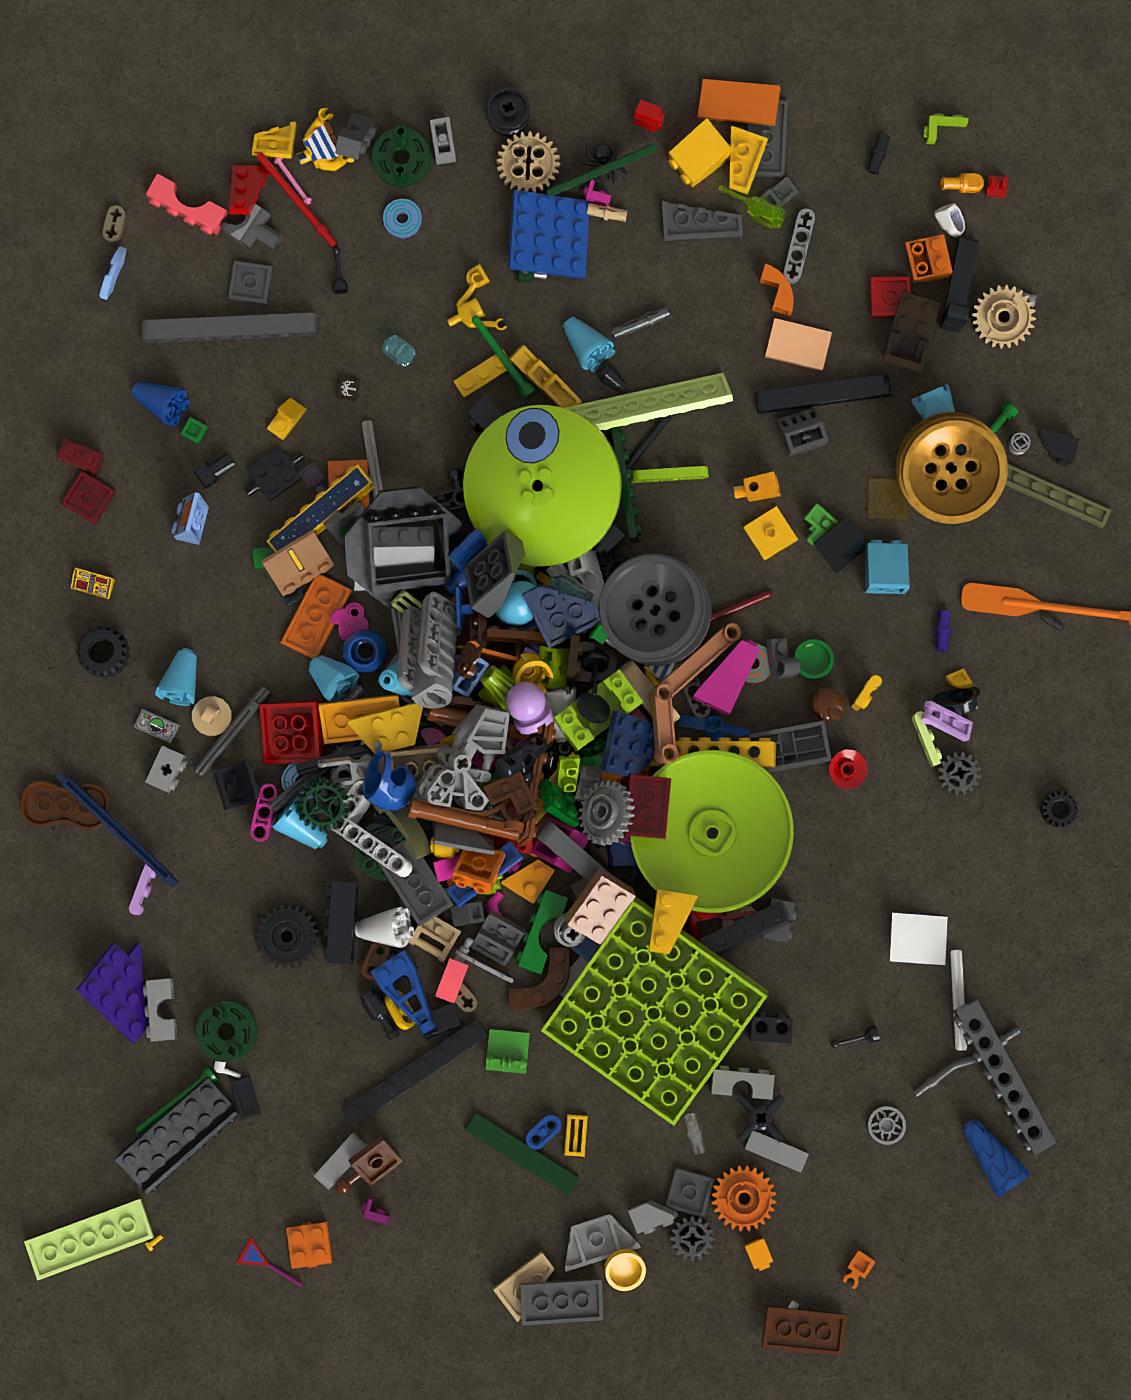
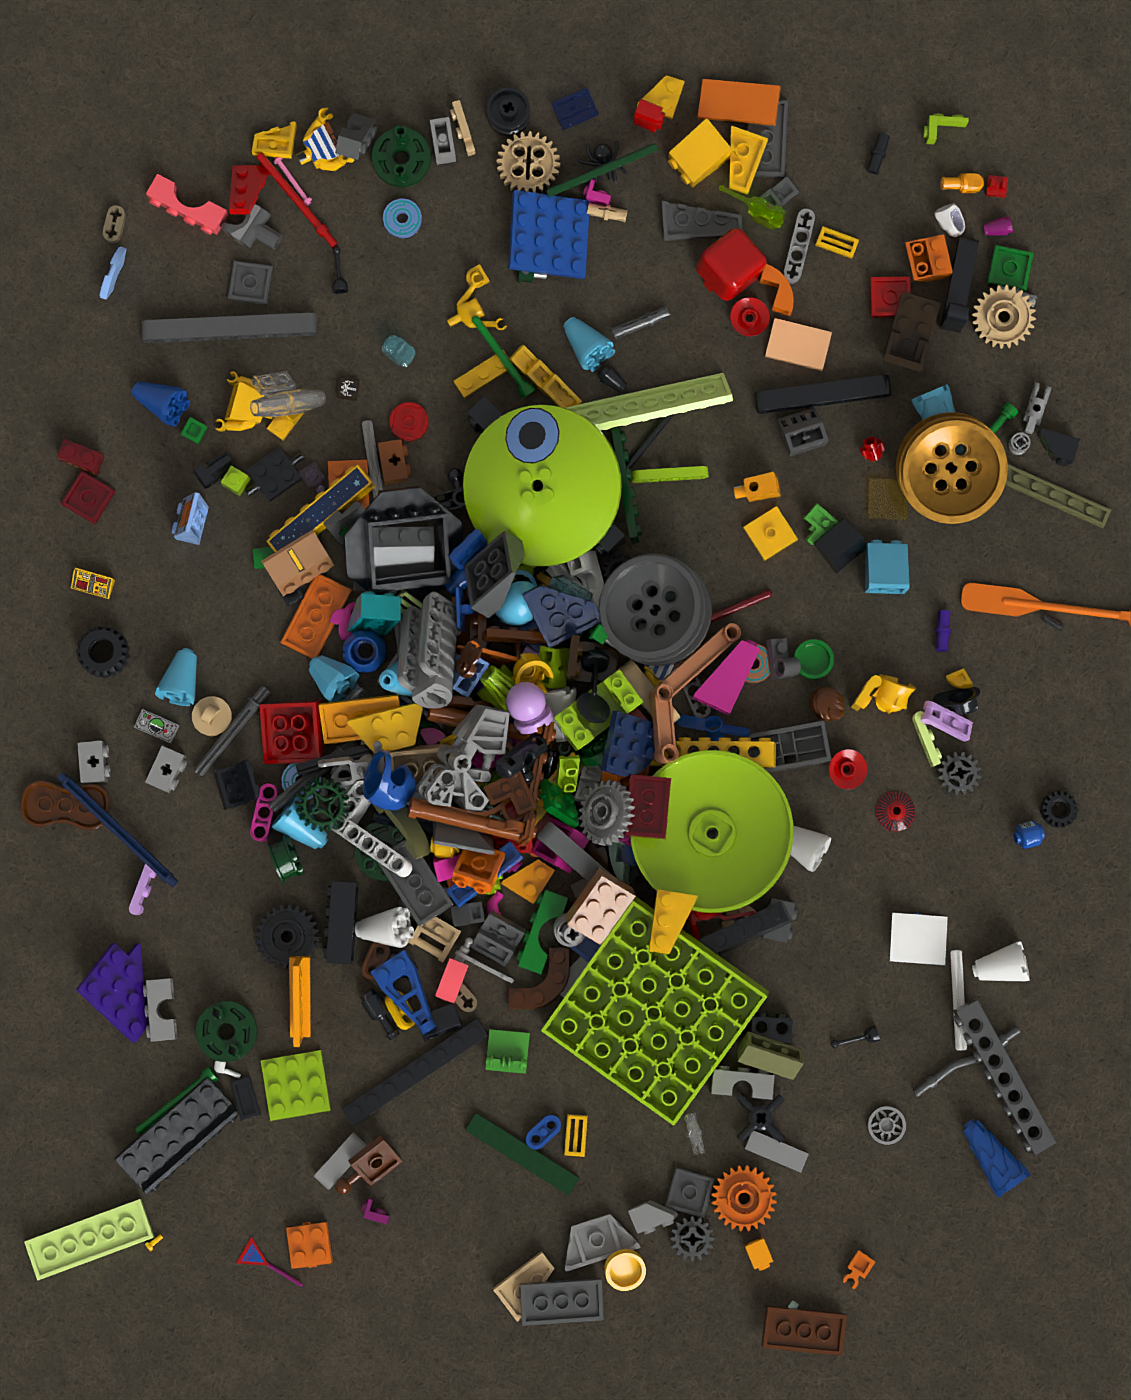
(86, 753): none -> light grey brick
(235, 480): none -> lime brick
(239, 411): none -> yellow torso
(282, 397): none -> clear plate
(285, 858): none -> dark green wheel
(295, 1085): none -> lime plate
(300, 998): none -> light orange fence
(375, 612): none -> teal slope
(388, 451): none -> dark orange brick
(406, 427): none -> red tile
(463, 130): none -> tan plate
(574, 108): none -> clear blue plate
(620, 868): none -> sand green slope
(666, 95): none -> yellow wing
(731, 264): none -> red piece
(754, 308): none -> red dish
(770, 1055): none -> olive brick
(809, 847): none -> white cone
(834, 249): none -> yellow tile
(872, 448): none -> red gear
(885, 813): none -> dish
(891, 695): none -> yellow helmet
(1000, 226): none -> magenta cone
(1003, 965): none -> white cone
(1010, 267): none -> green plate
(1028, 834): none -> blue head
(1032, 417): none -> light grey hinge

